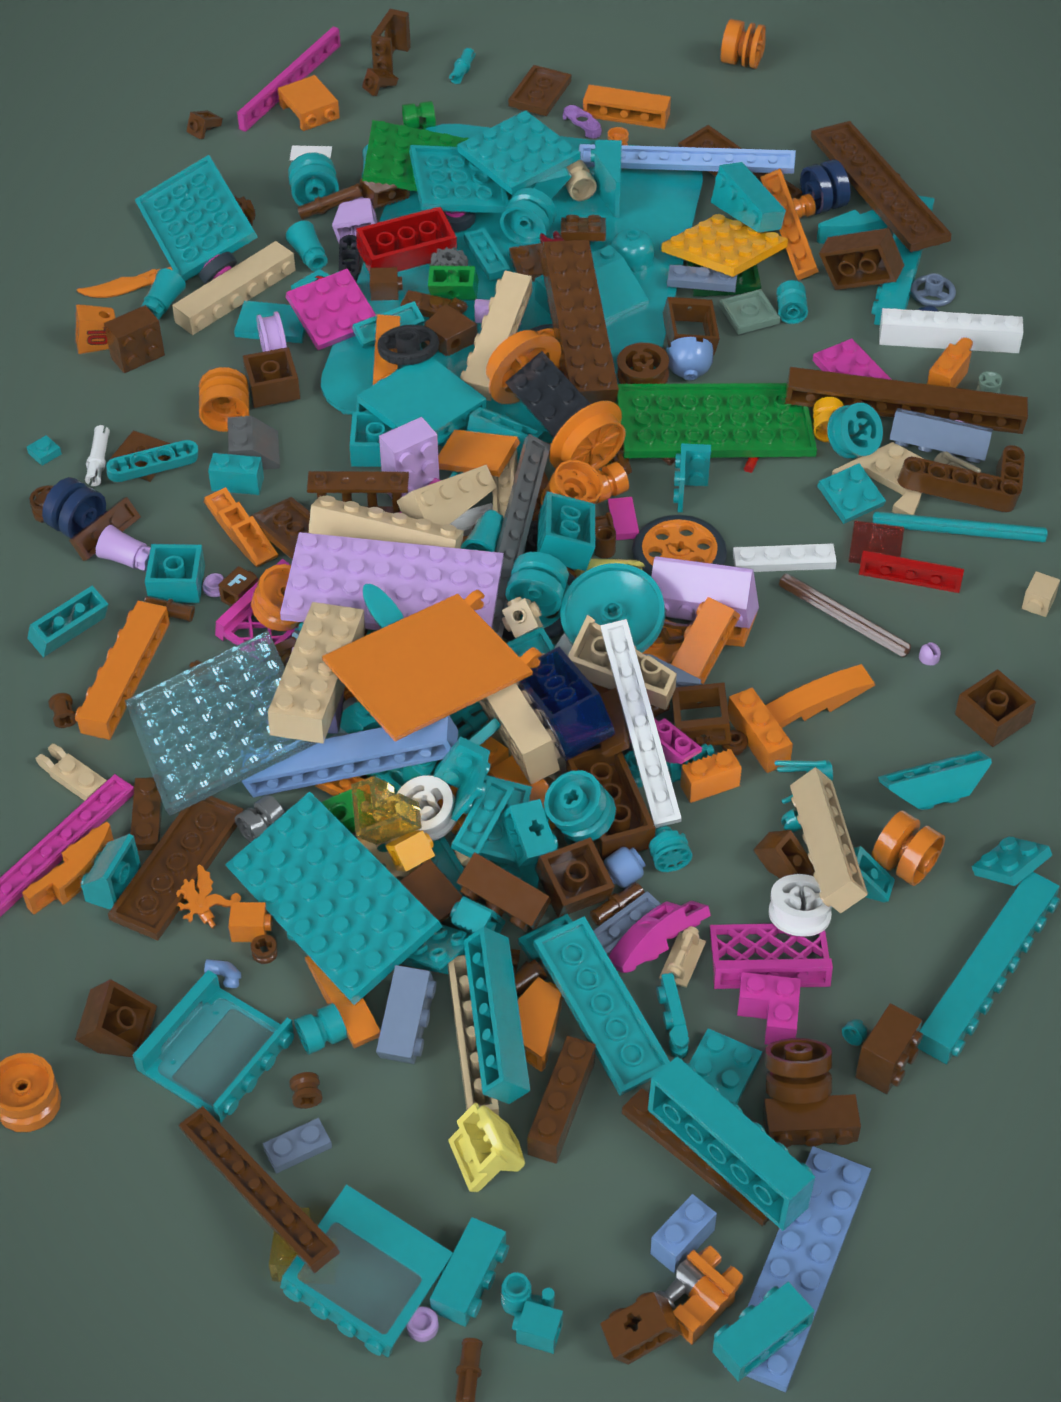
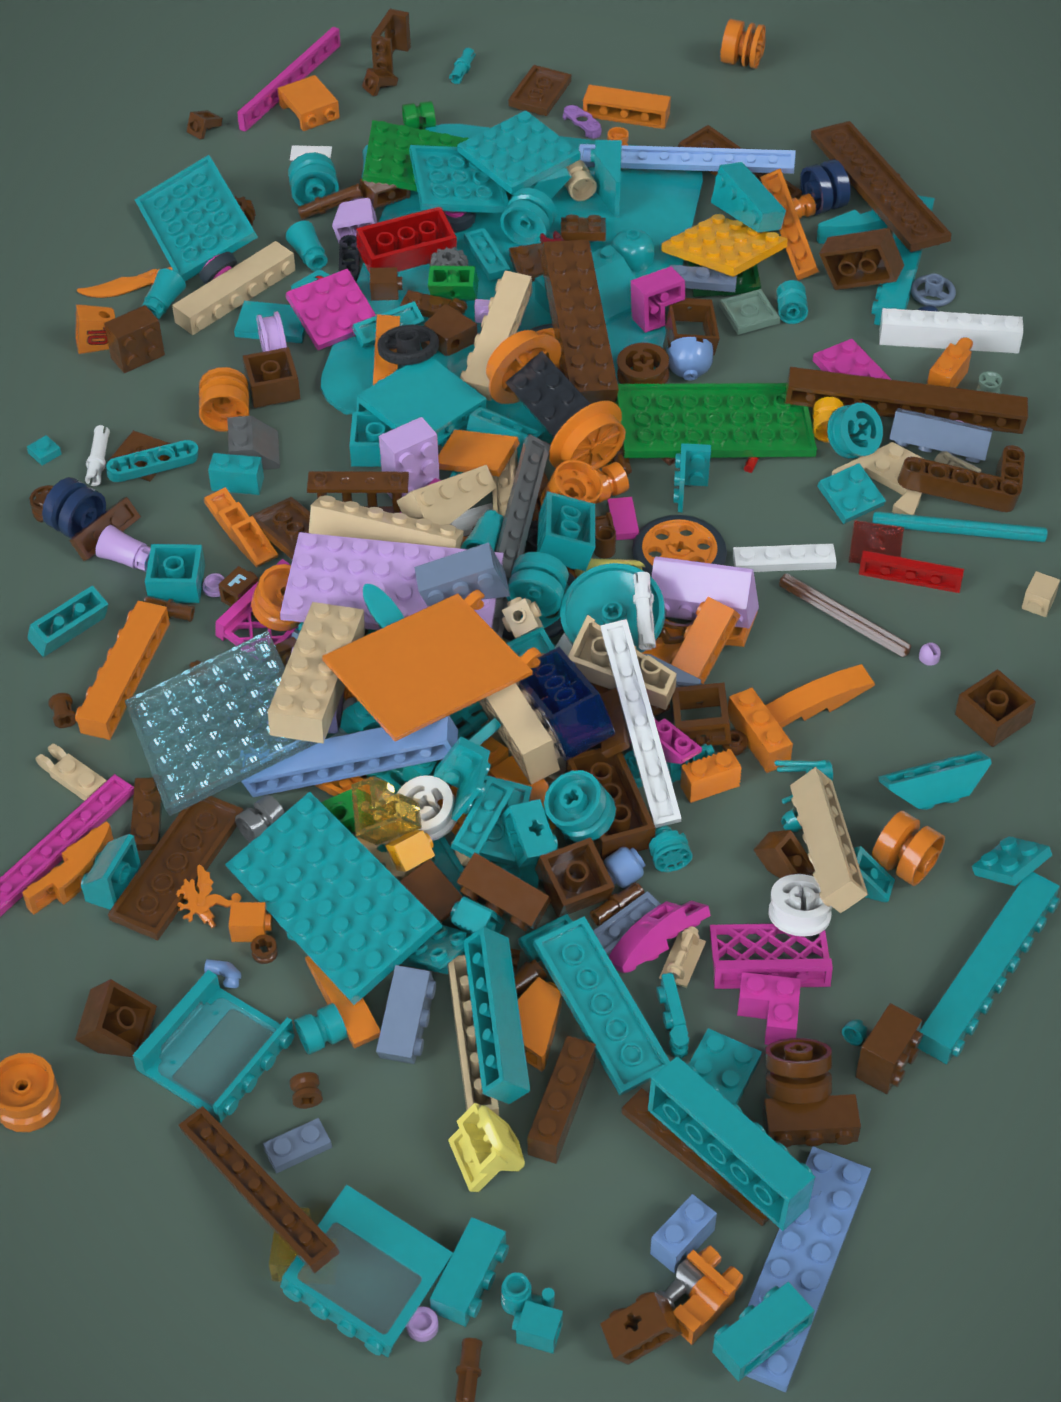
(462, 574): none -> sand blue wedge
(643, 601): none -> white pin
(652, 294): none -> dark pink brick

